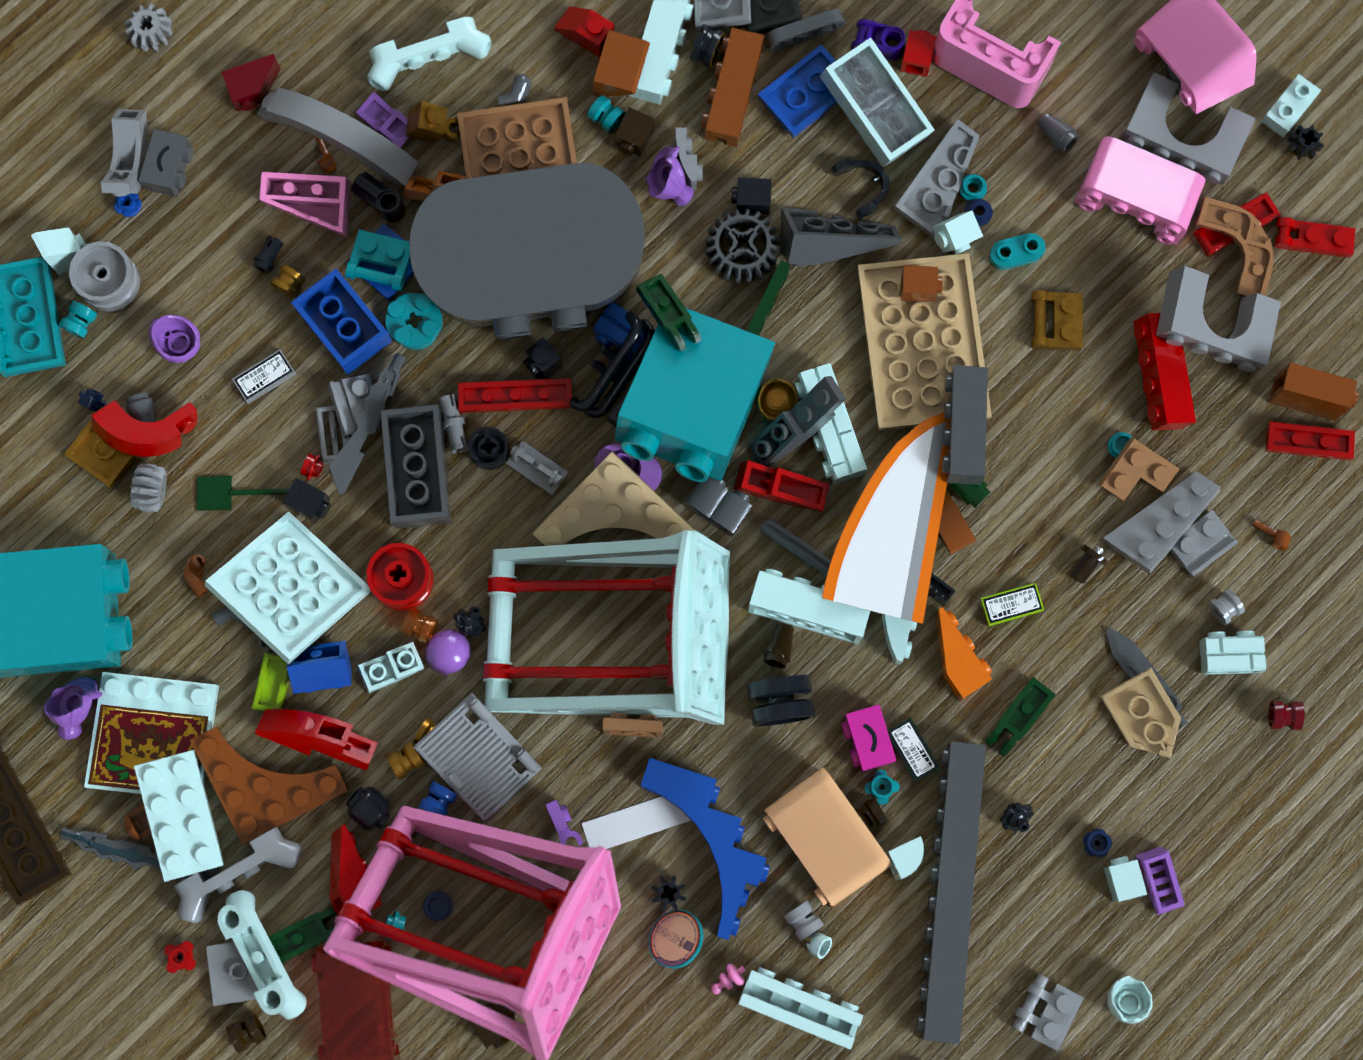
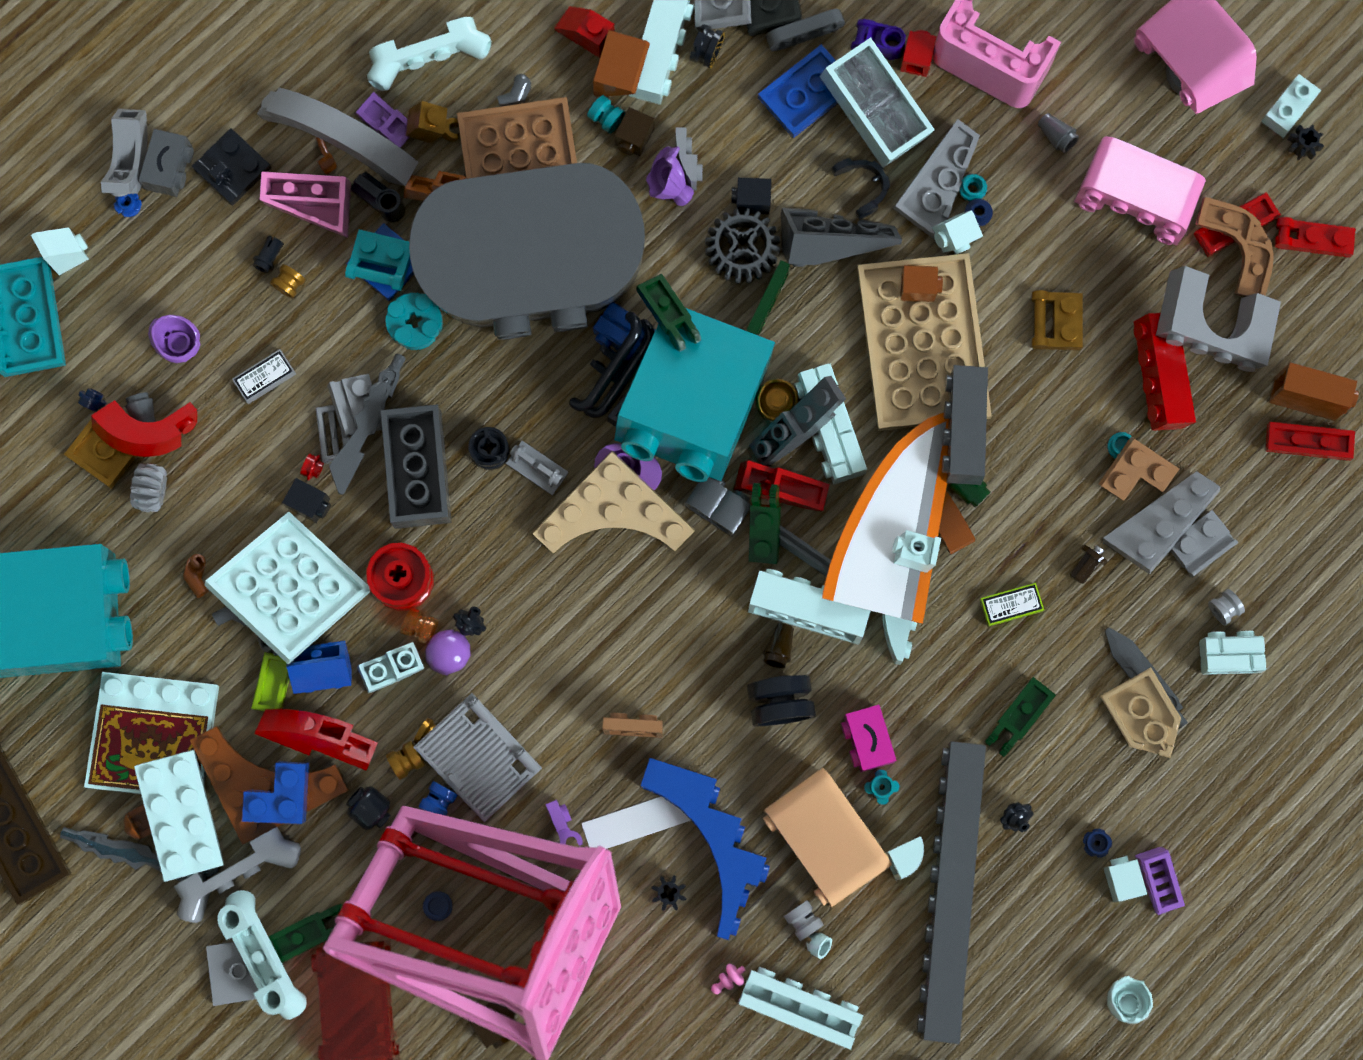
(71, 705): medium lavender hair -> none
(73, 324): teal wheel -> none
(104, 276): light grey wheel -> none
(158, 23): light grey gear -> none
(186, 962): red plate -> none
(217, 493): dark green piece -> none
(231, 166): none -> black hinge
(246, 1033): dark brown wheel -> none
(251, 82): dark red slope -> none
(287, 800): none -> blue brick
(341, 321): blue brick -> none
(345, 868): red slope -> none
(395, 920): teal plate -> none
(453, 424): light grey pin -> none
(514, 395): red plate -> none
(542, 360): black brick -> none
(676, 939): piece -> none
(695, 615): light aqua piece -> none
(733, 87): dark orange brick -> none
(764, 526): none -> dark green hinge
(873, 813): dark brown wheel -> none
(909, 557): none -> light aqua brick
(912, 750): tile -> none
(940, 590): black piece -> none
(959, 663): orange slope -> none
(1018, 251): teal plate -> none
(1055, 1017): light grey plate -> none
(1150, 132): light grey arch -> none
(1281, 537): dark orange hand -> none
(1285, 715): dark red wheel -> none

